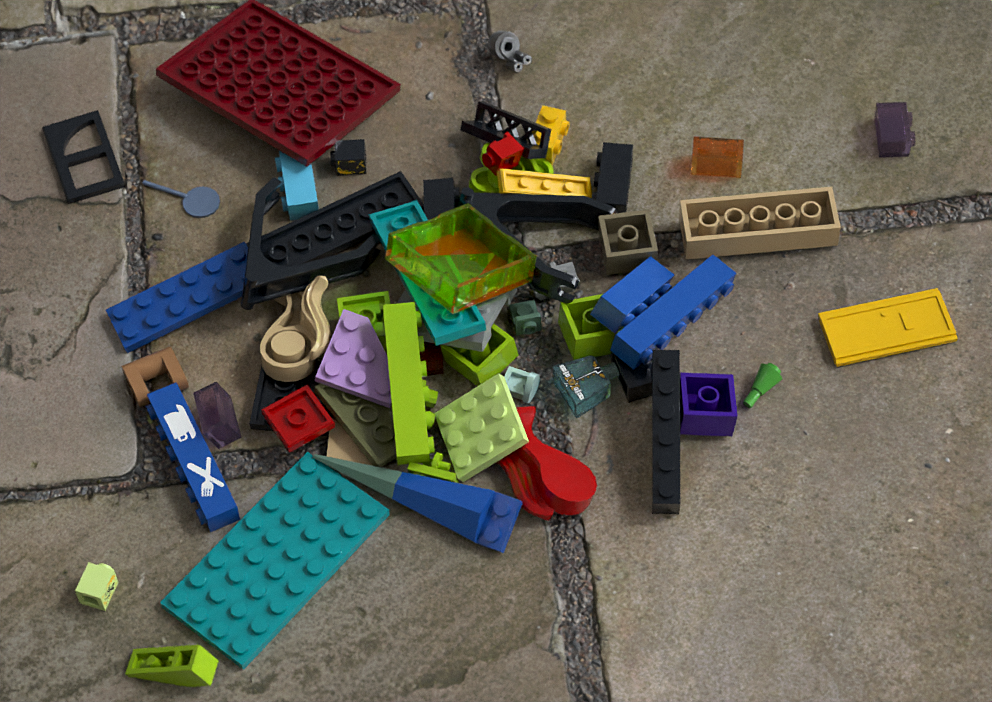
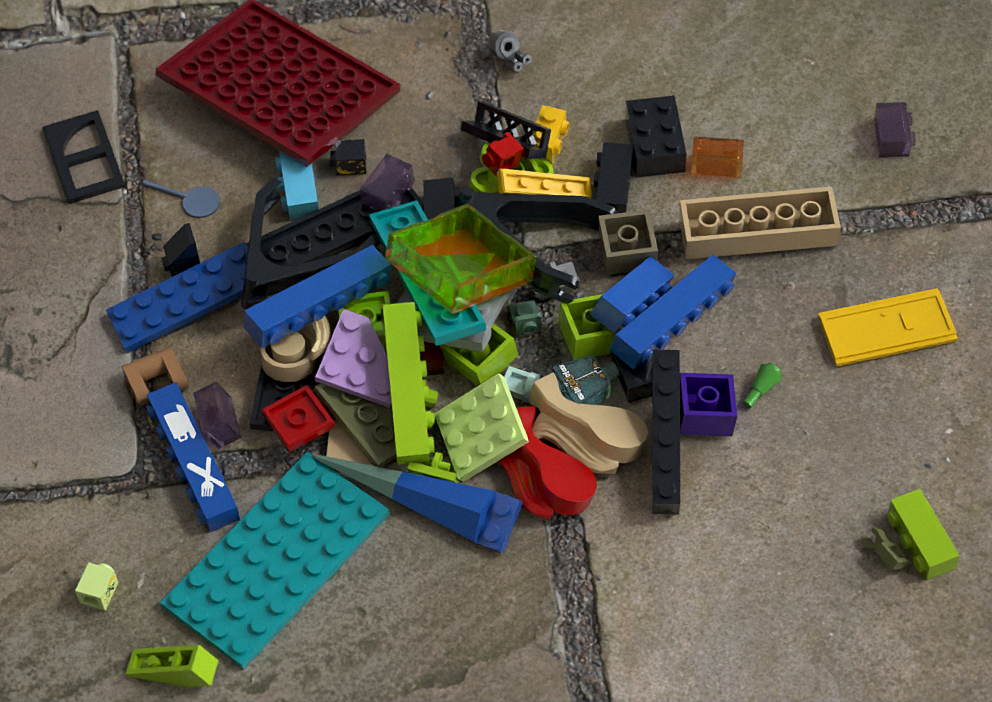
(180, 251): none -> black slope
(316, 296): none -> blue brick
(387, 183): none -> clear purple piece
(587, 432): none -> tan animal
(655, 136): none -> black brick
(890, 553): none -> olive plate
(922, 534): none -> lime brick

